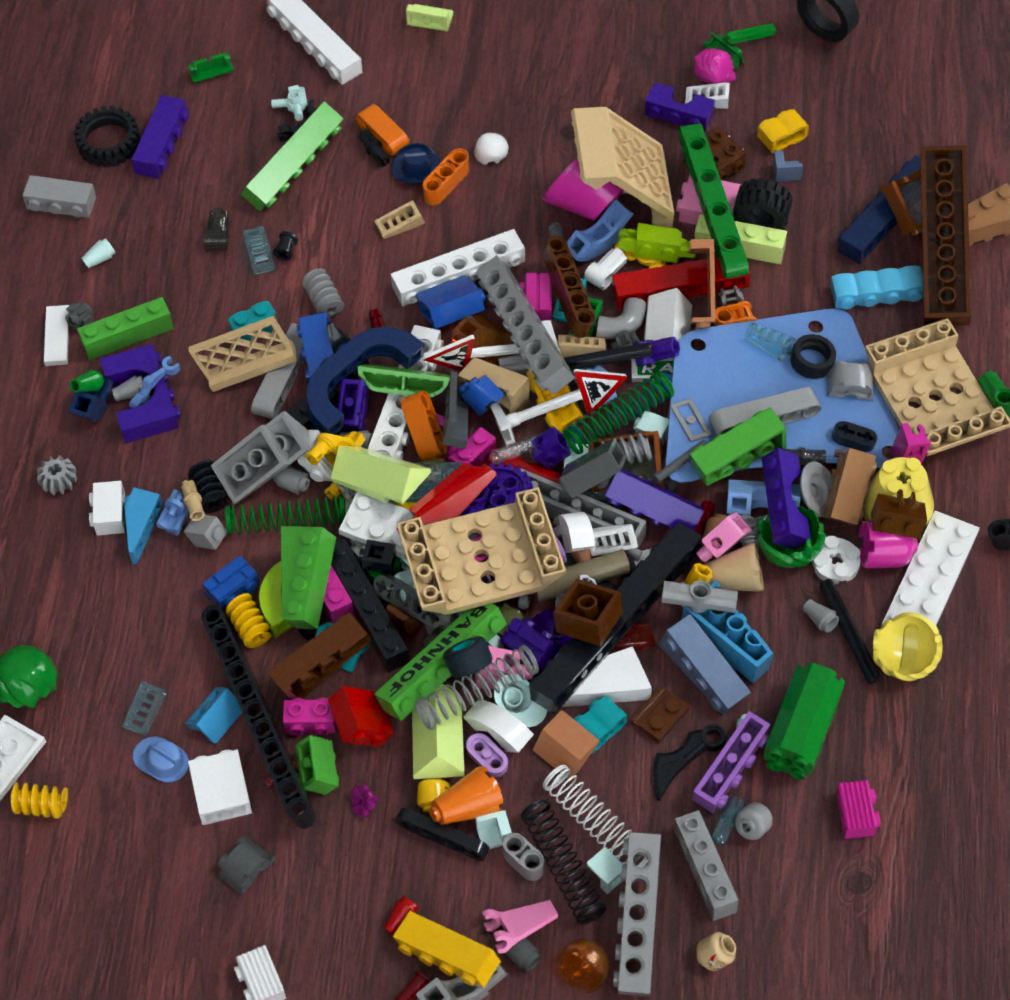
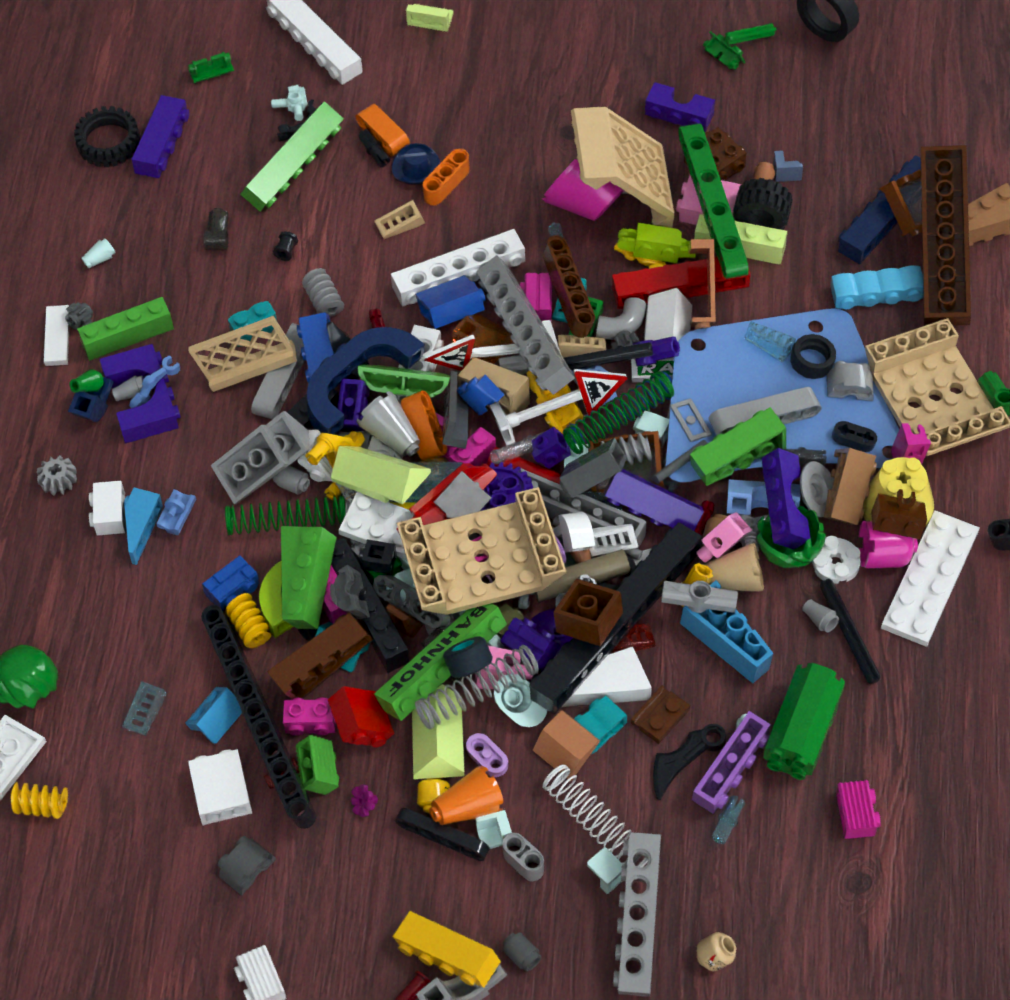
(59, 196): light grey brick -> none
(161, 759): medium blue piece -> none
(192, 500): tan axle -> none
(206, 533): light grey brick -> none
(208, 486): black piece -> none
(256, 237): clear light blue slope -> none
(346, 592): none -> dark grey cylinder
(390, 425): none -> light grey cone
(399, 913): red cone -> none
(462, 497): none -> flat silver piece
(491, 148): white hair -> none
(501, 725): white brick -> none
(518, 922): bright pink flag -> none
(583, 965): clear orange cylinder -> none
(588, 907): black piece -> none
(601, 273): white piece -> none
(602, 235): medium blue arch -> none
(704, 665): sand blue wedge -> none
(706, 865): light grey brick -> none
(714, 66): dark pink hair -> none
(719, 91): white slope -> none
(734, 313): orange piece -> none
(738, 295): light grey piece -> none
(753, 821): light grey head -> none
(764, 170): none -> nougat cone
(783, 130): yellow brick -> none
(907, 646): light yellow piece -> none

